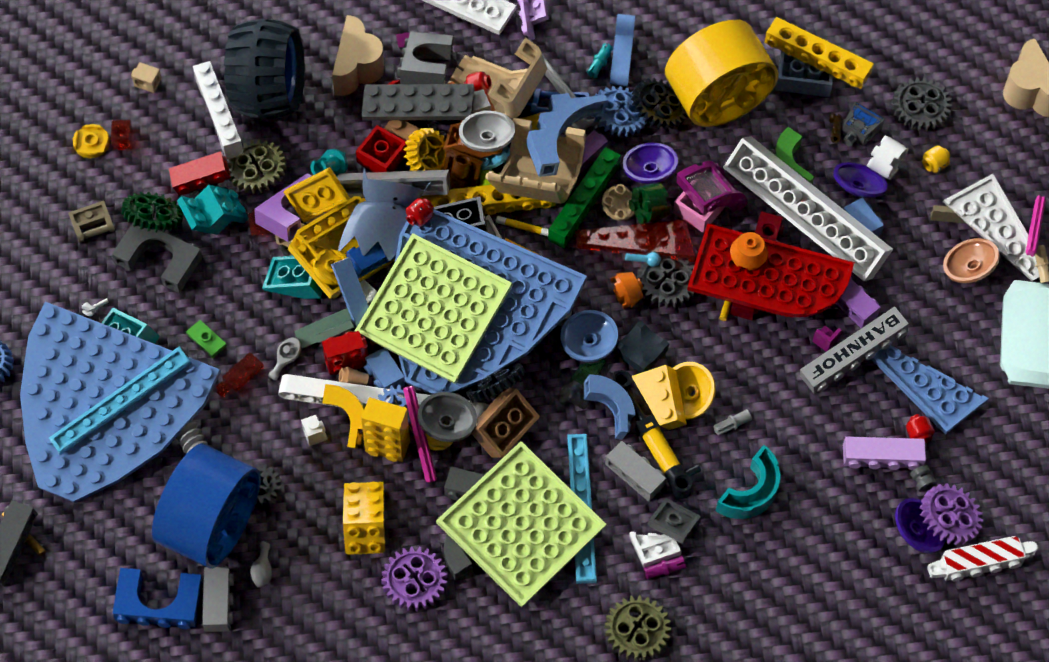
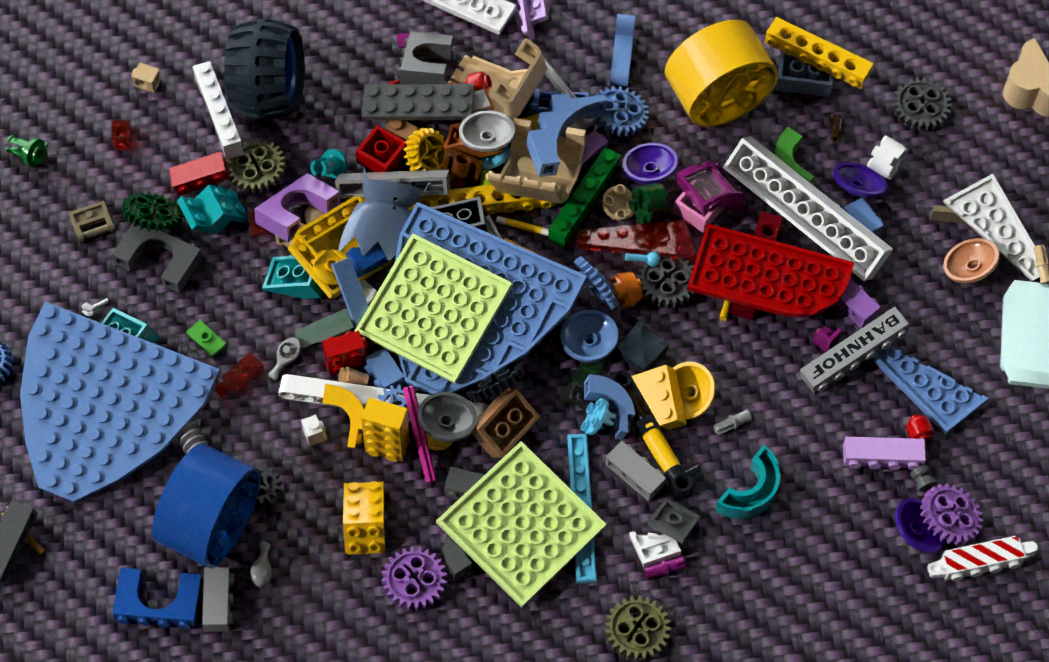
(32, 151): none -> green piece
(91, 141): yellow tile -> none
(119, 400): medium azure tile -> none
(316, 195): yellow tile -> none
(358, 58): tan brick -> none
(419, 212): red head -> none
(597, 283): none -> medium blue gear
(597, 415): none -> medium azure plate
(600, 60): teal pin -> none
(648, 96): black gear -> none
(749, 251): orange cone -> none
(861, 125): torso -> none
(936, 159): yellow head -> none
(1035, 227): dark pink axle -> none

